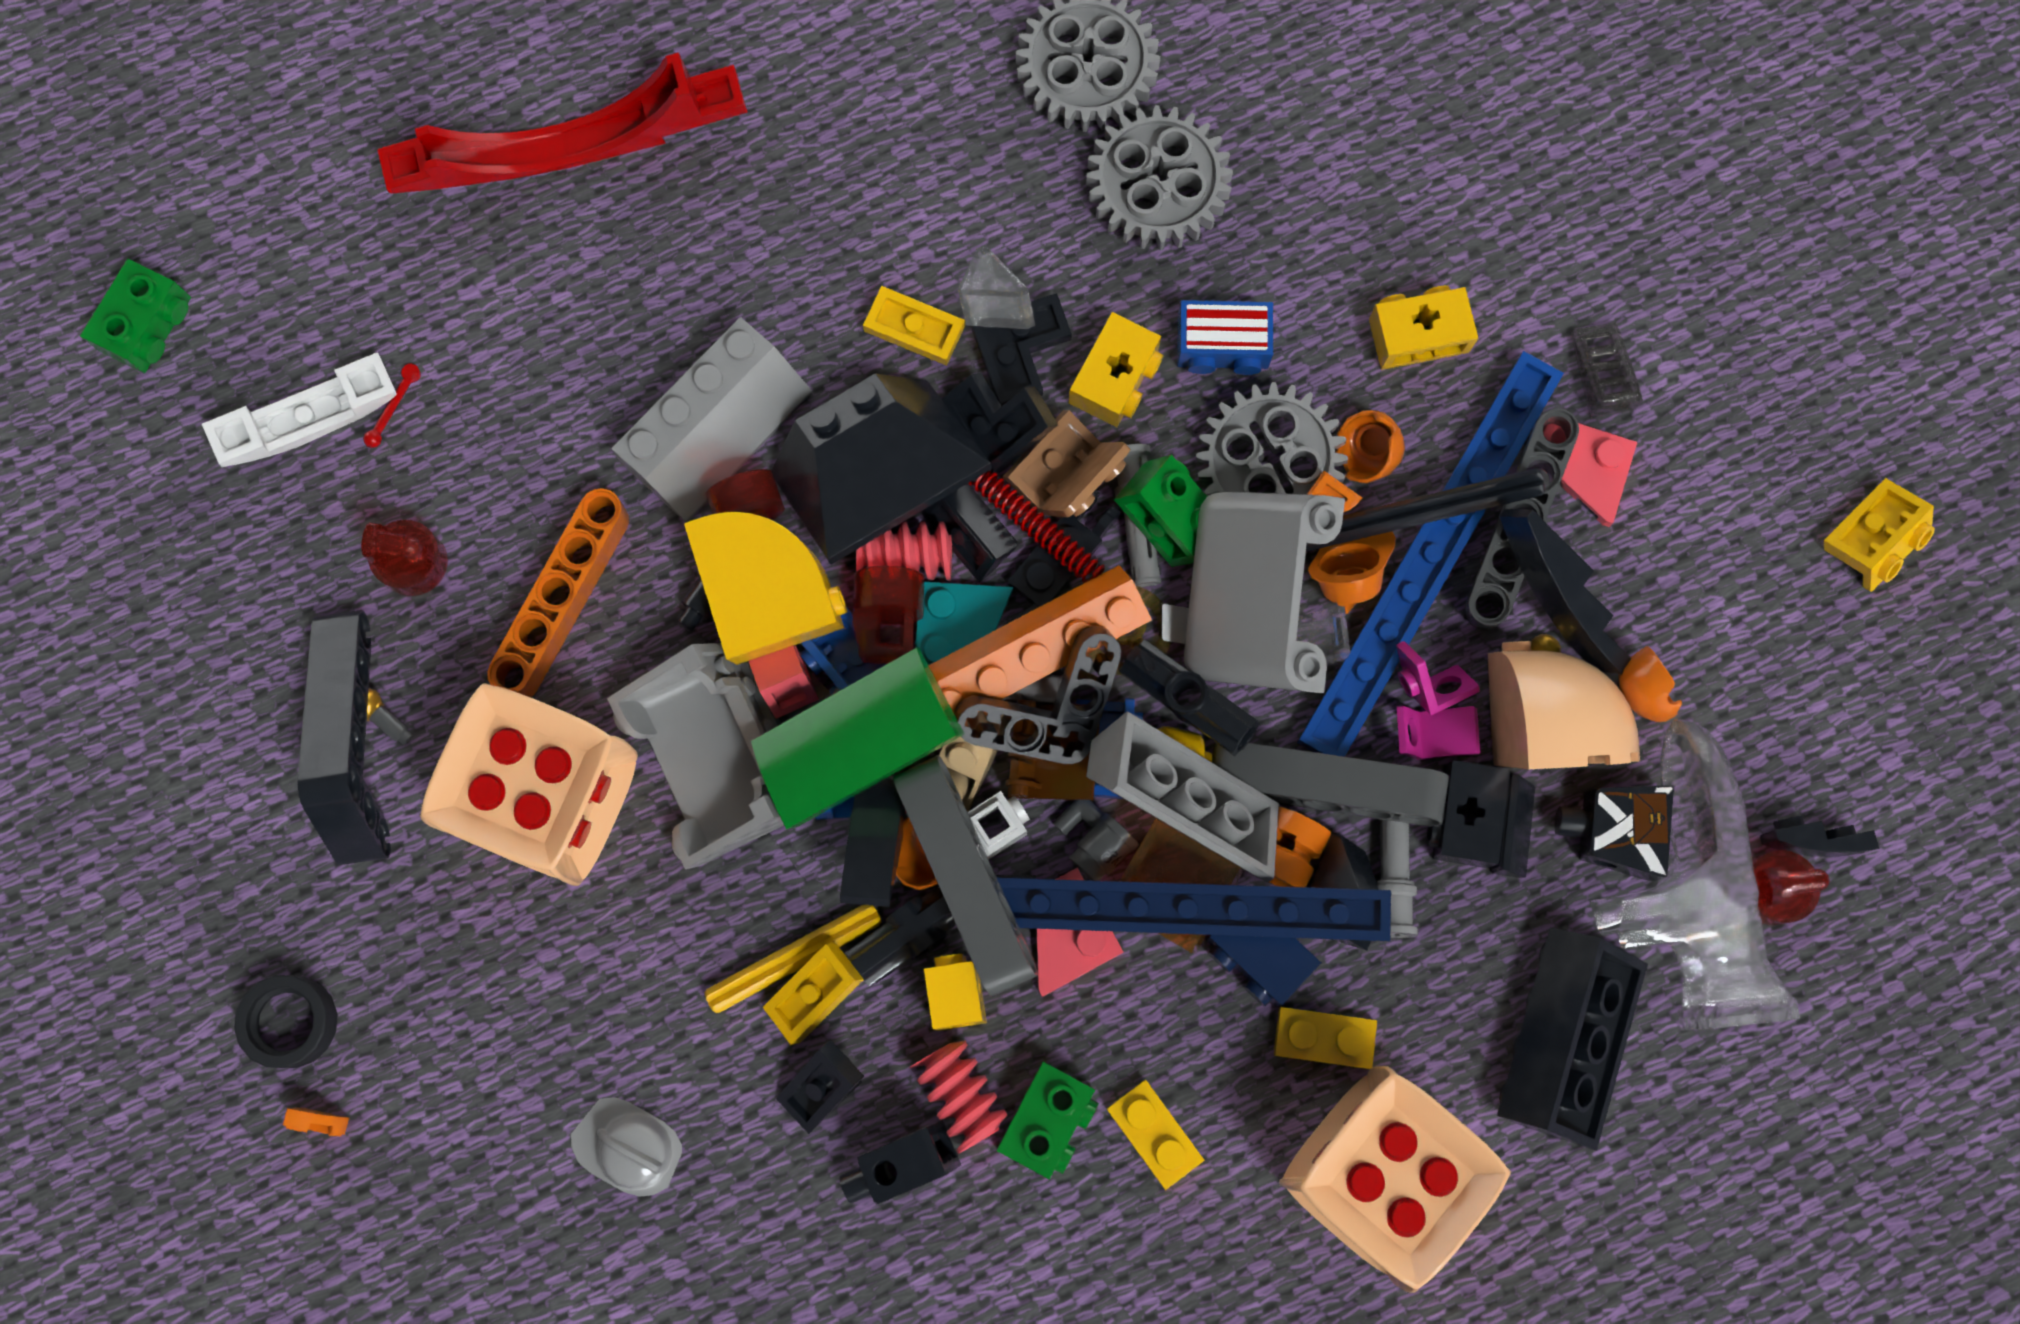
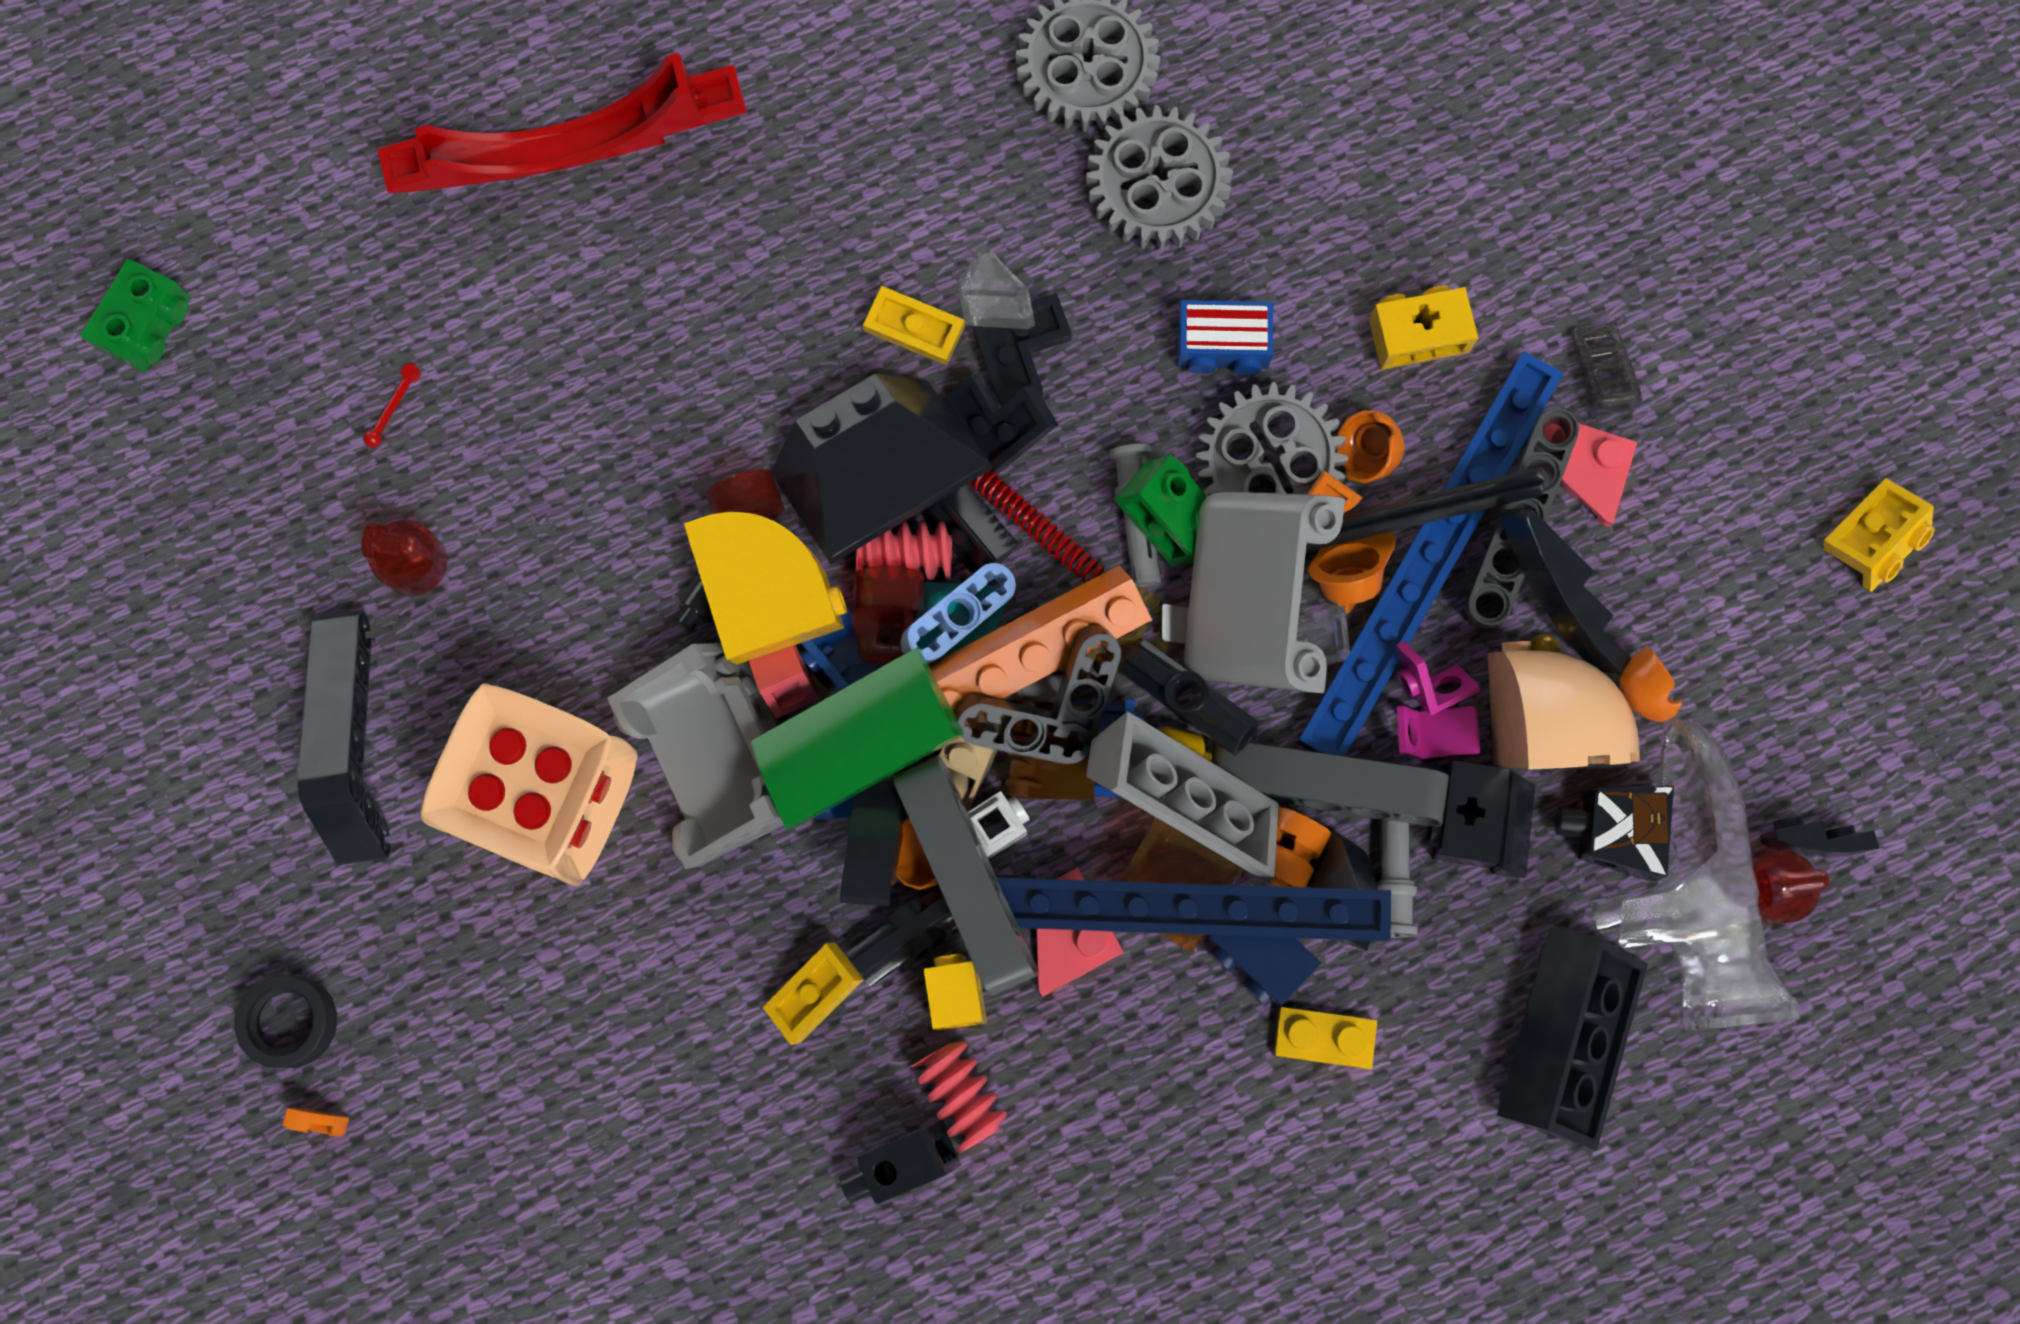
(302, 417): white slope -> none
(386, 720): dark grey piece -> none
(560, 572): orange beam -> none
(627, 1147): light grey piece -> none
(712, 419): light grey slope -> none
(790, 958): yellow axle -> none
(820, 1086): black slope -> none
(960, 594): none -> light blue beam
(1044, 577): black hinge -> none
(1047, 1121): green brick -> none
(1066, 468): medium nougat bracket -> none
(1102, 846): dark grey piece -> none
(1118, 345): yellow brick -> none
(1155, 1134): yellow plate -> none
(1396, 1177): light nougat piece -> none

